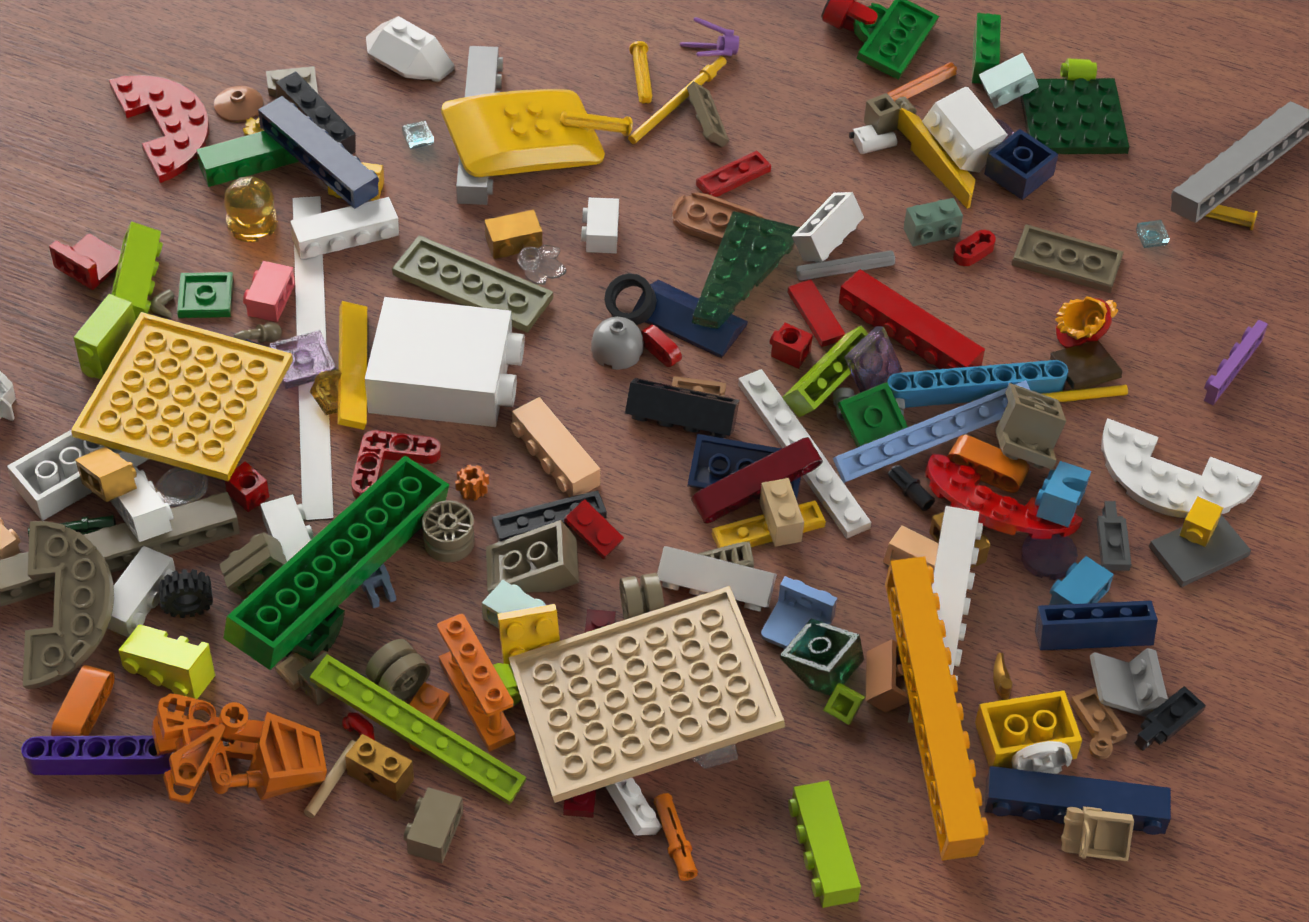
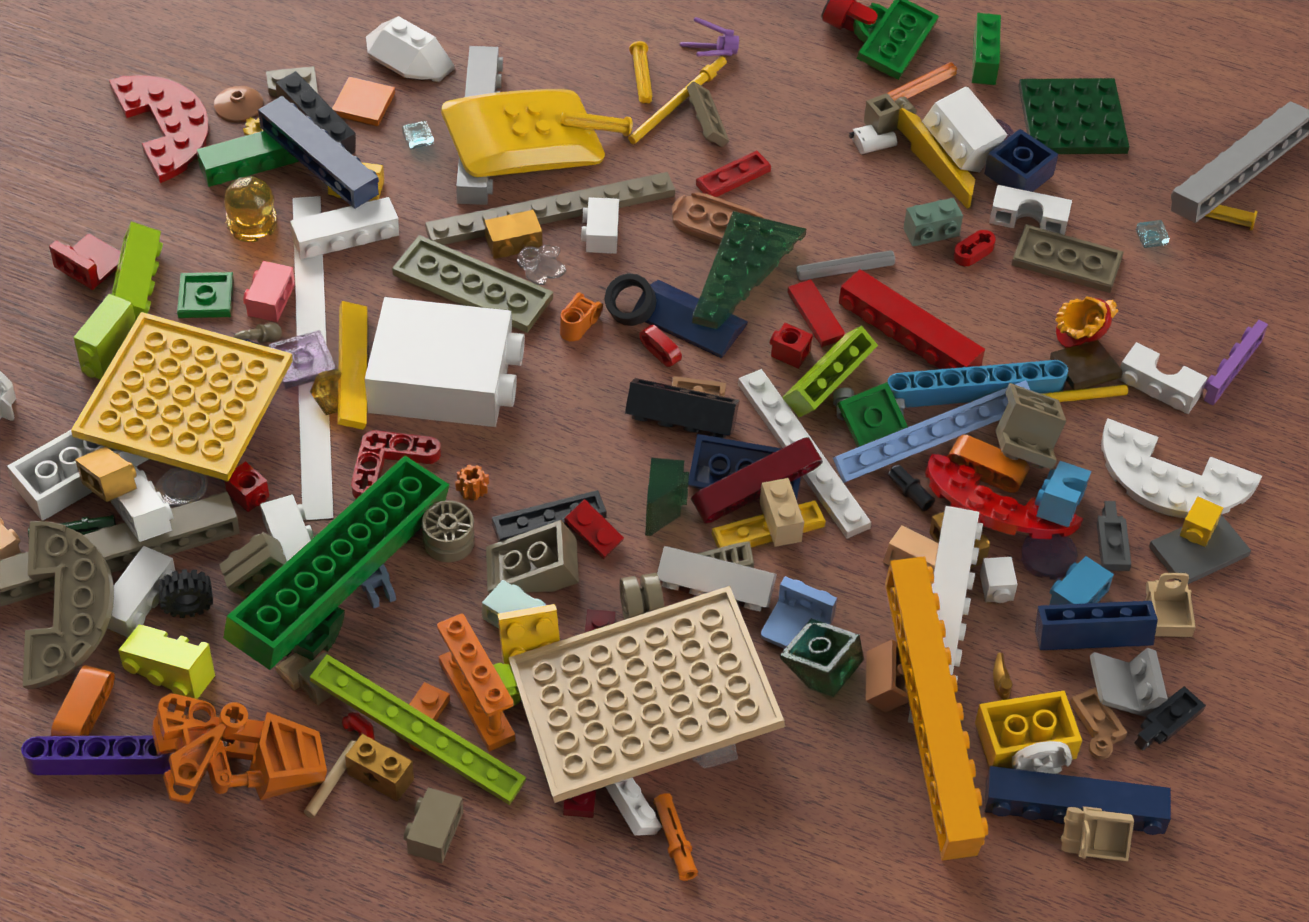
(158, 303): dark tan animal -> none
(363, 101): none -> tile
(398, 669): dark tan wheel -> none
(552, 208): none -> dark tan plate
(555, 448): light nougat brick -> none
(579, 317): none -> orange piece
(617, 343): light grey cylinder -> none
(665, 493): none -> clear green slope
(825, 844): lime brick -> none
(828, 227): white brick -> none
(844, 703): lime slope -> none
(873, 360): plate -> none
(998, 579): none -> white brick
(1008, 80): light aqua brick -> none
(1015, 203): none -> white arch
(1078, 68): lime brick -> none
(1172, 605): none -> tan piece
(1176, 390): none -> white arch

